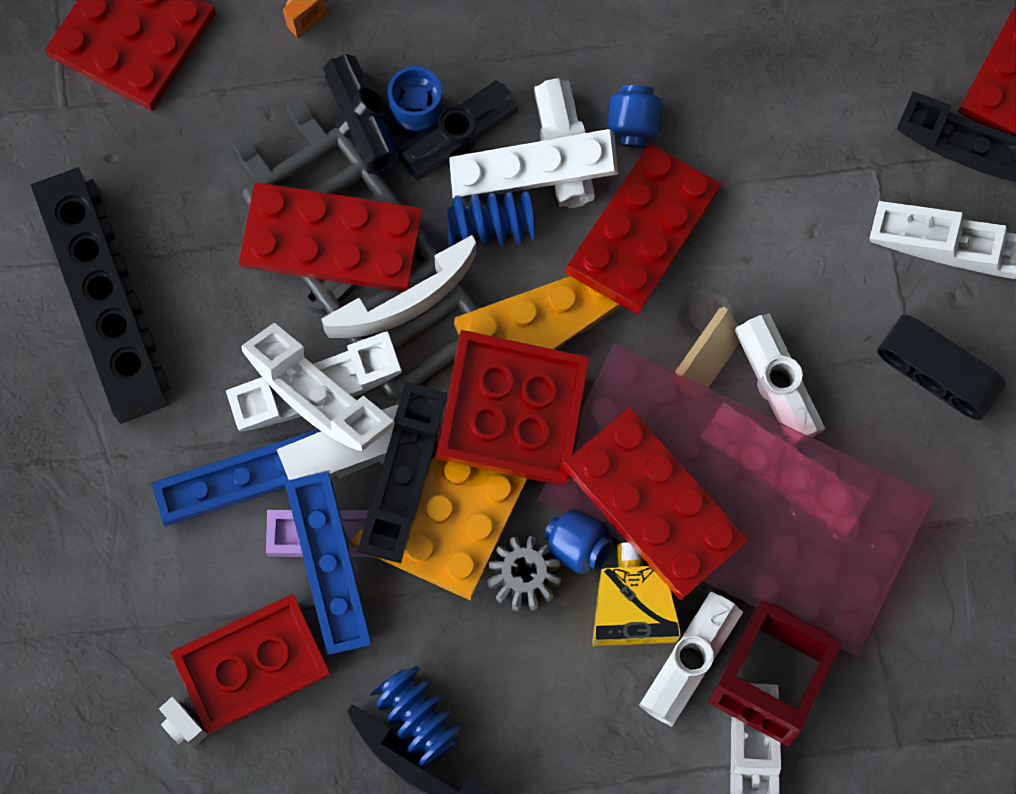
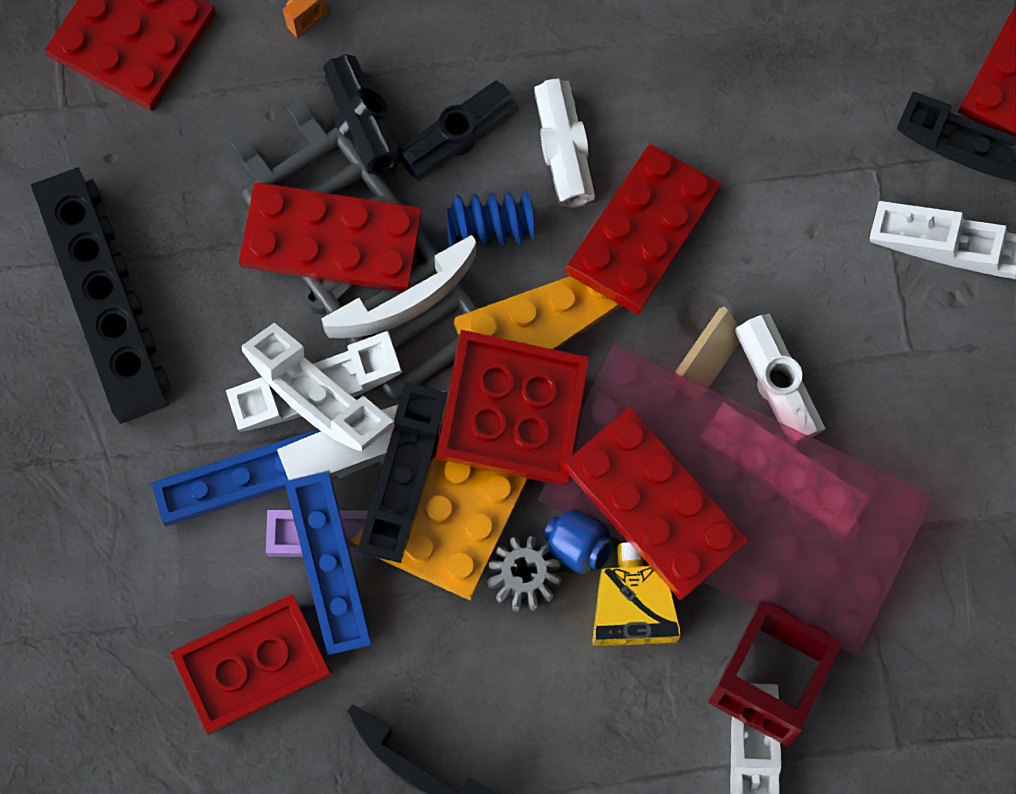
(181, 724): white plate -> none
(414, 100): blue wheel -> none
(418, 716): blue piece -> none
(534, 165): white plate -> none
(635, 115): blue head -> none
(676, 682): white piece -> none
(941, 367): black beam -> none

